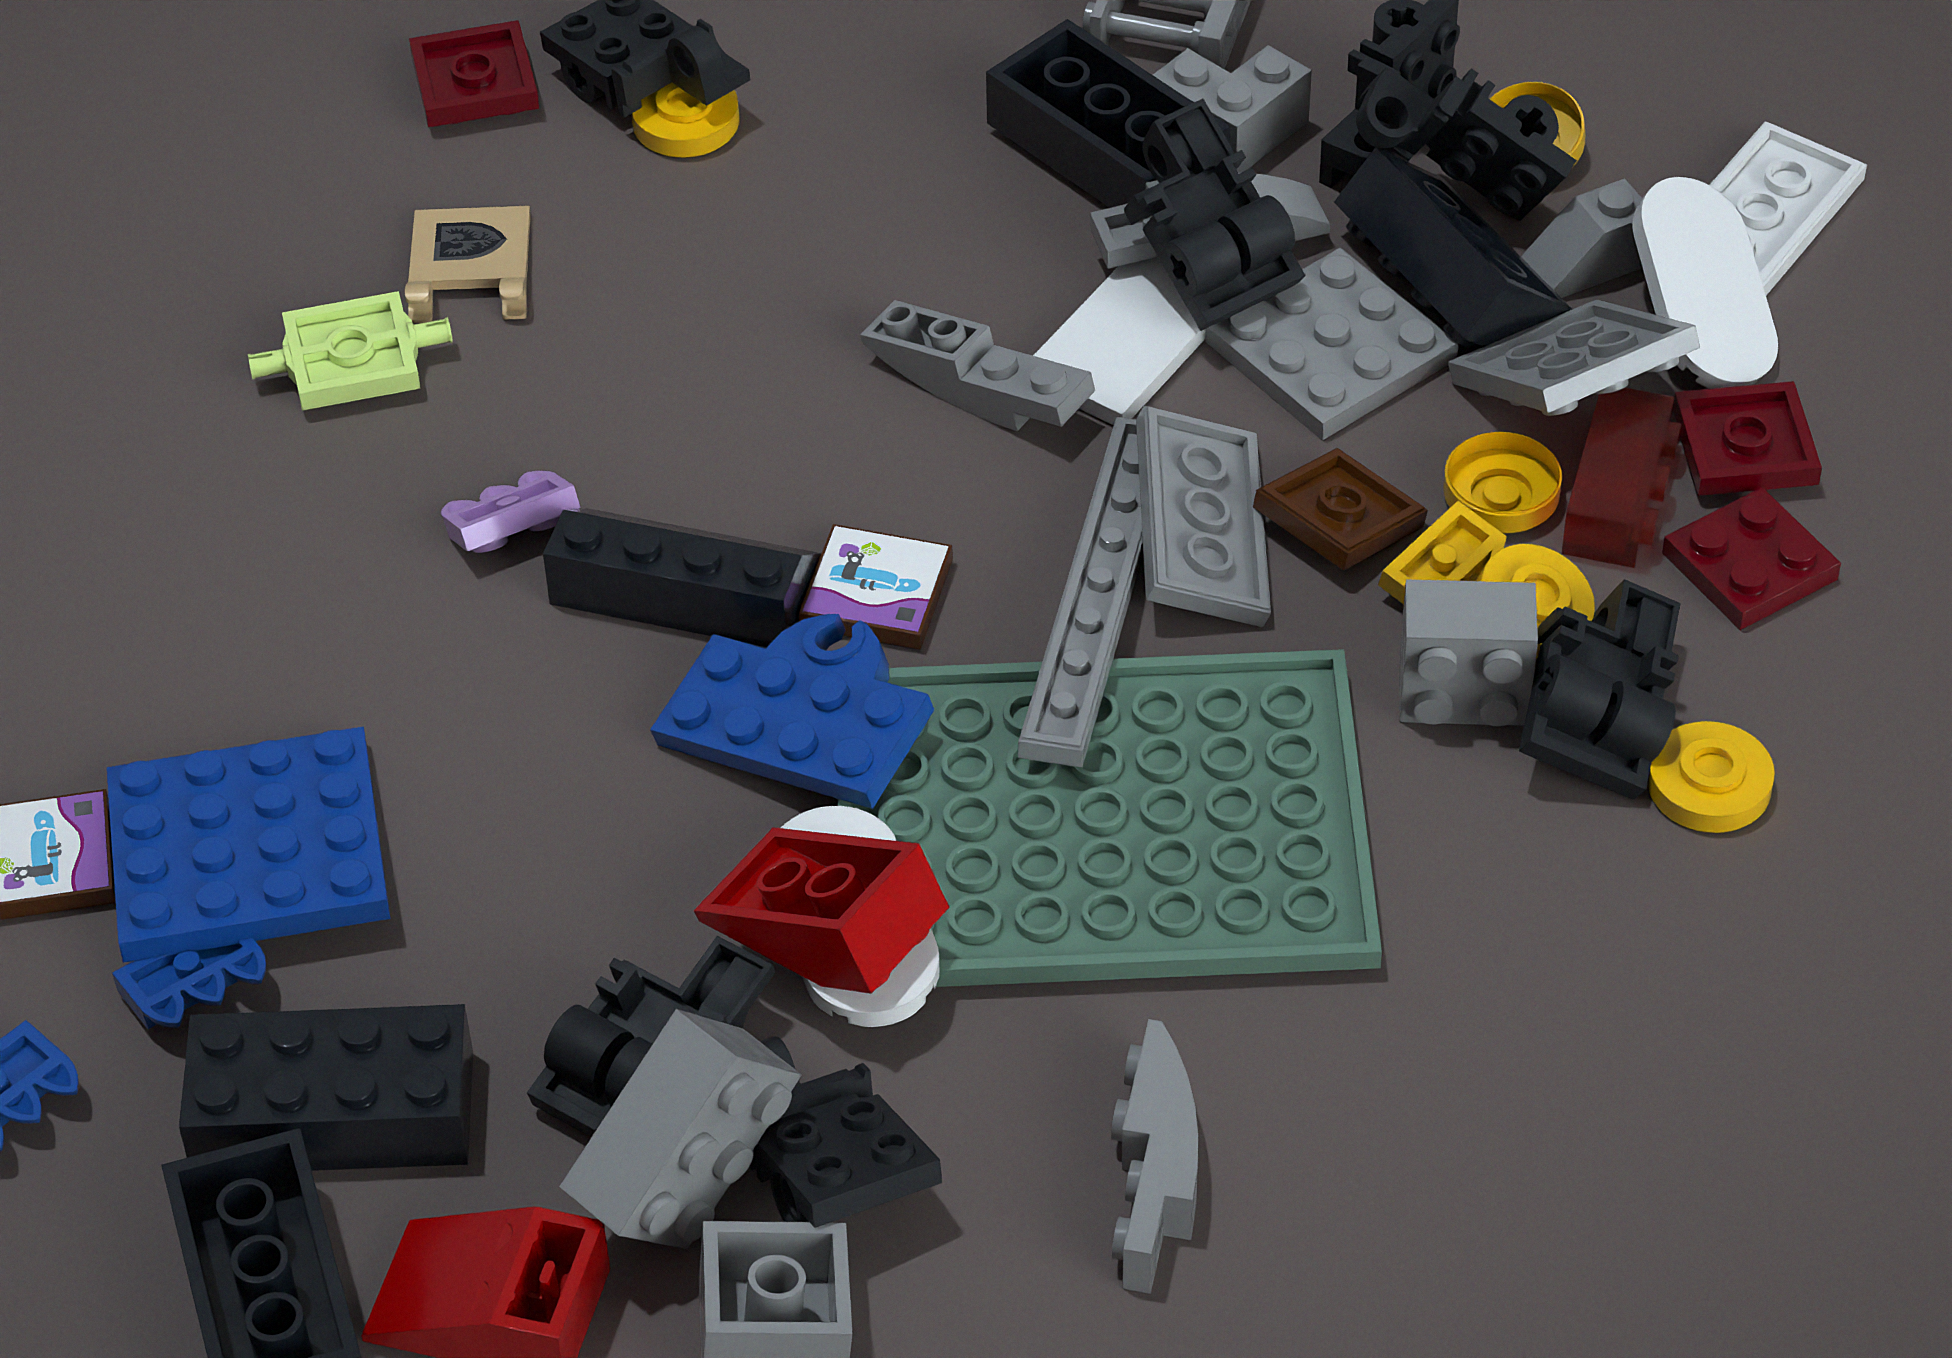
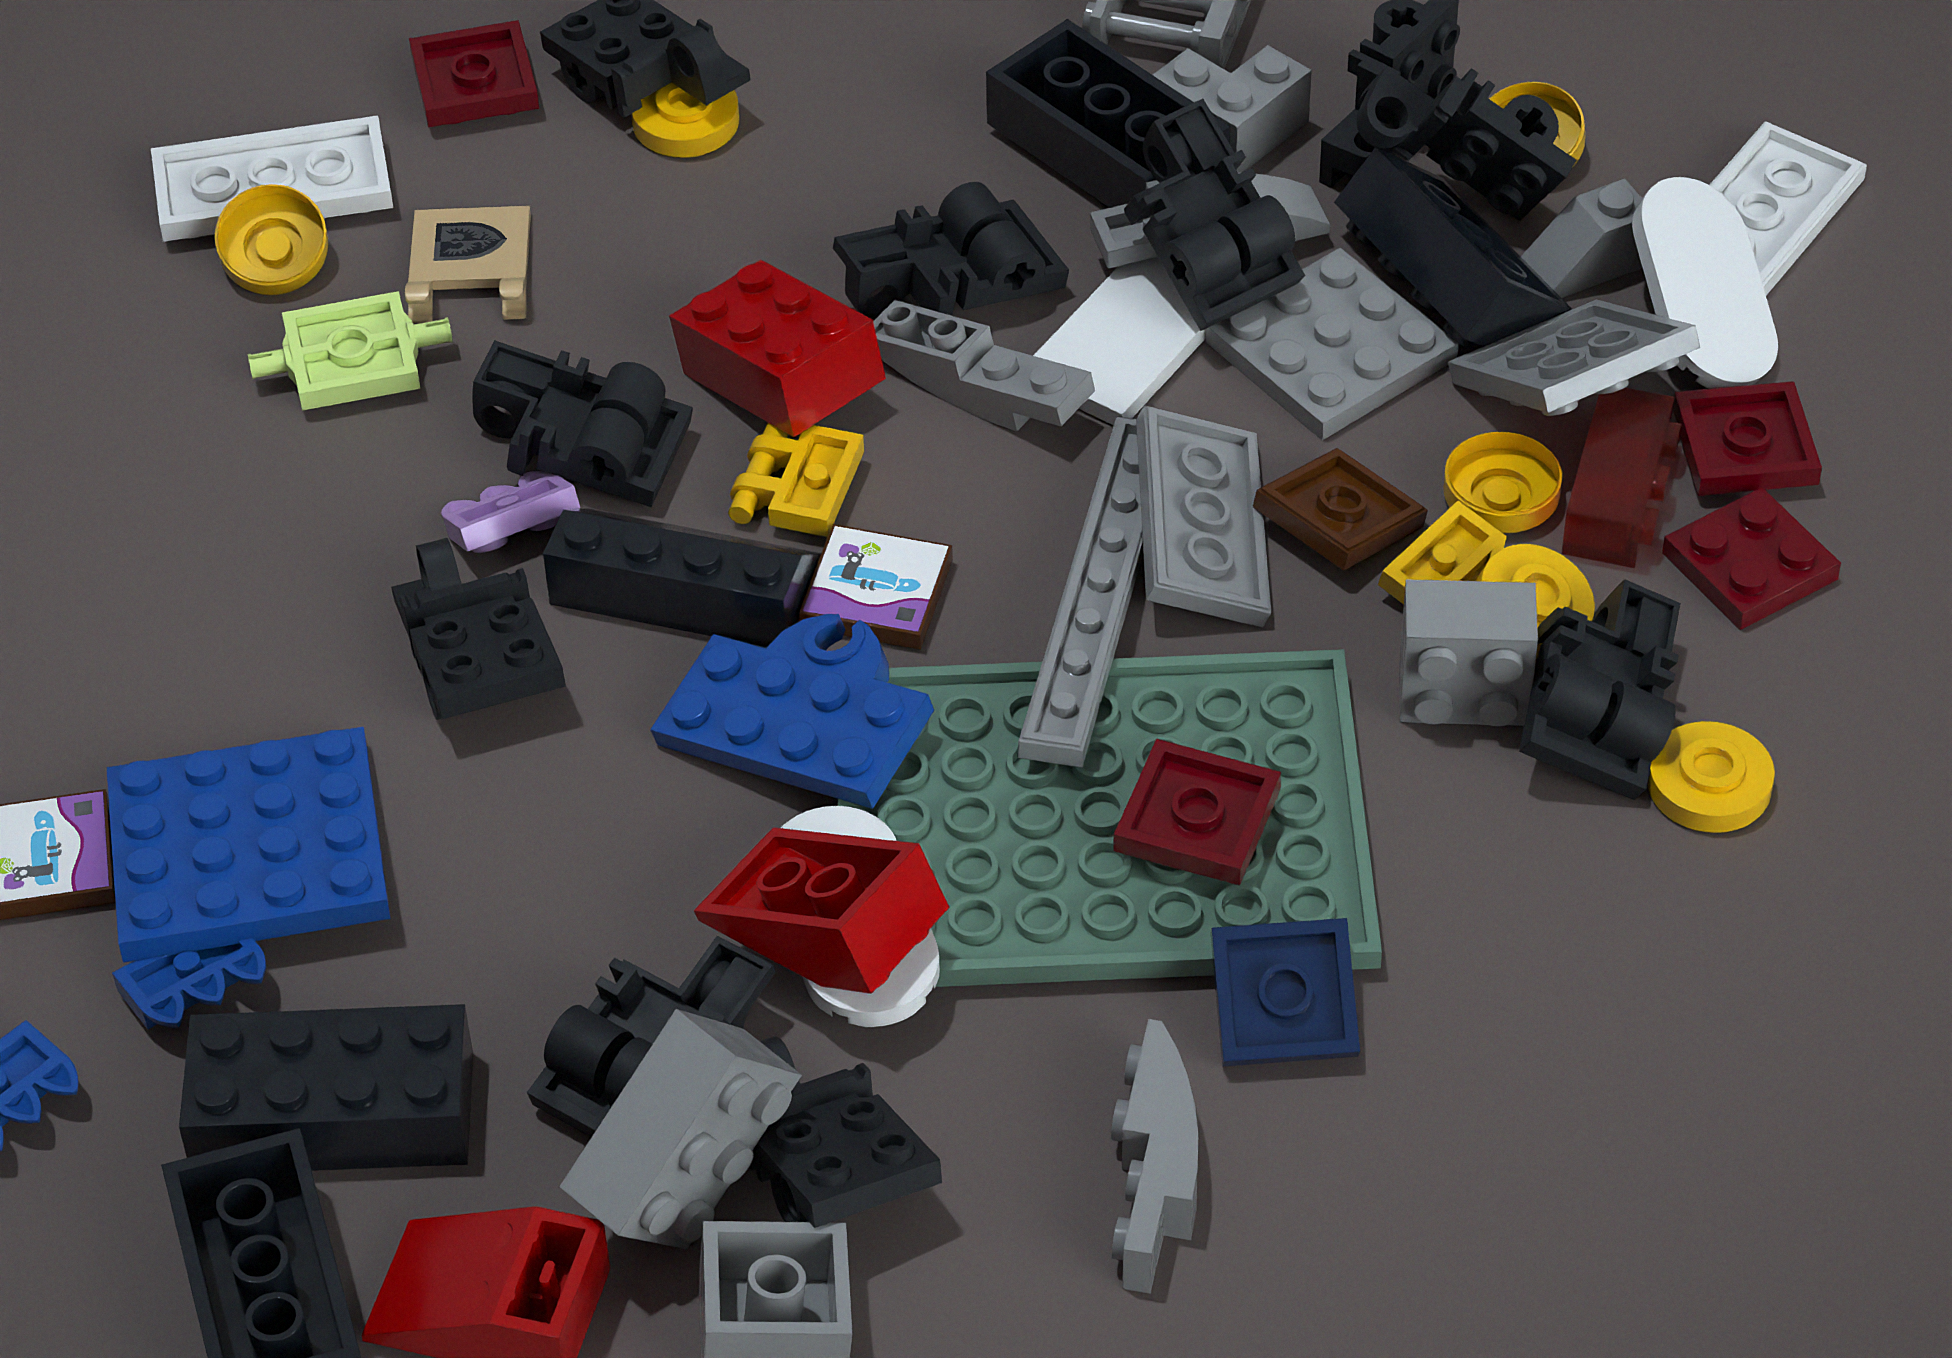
(271, 239): none -> yellow piece
(331, 163): none -> white plate
(474, 638): none -> black plate
(581, 425): none -> black plate
(777, 347): none -> red brick
(812, 485): none -> yellow plate
(966, 254): none -> black plate
(1197, 812): none -> dark red plate
(1285, 992): none -> dark blue plate

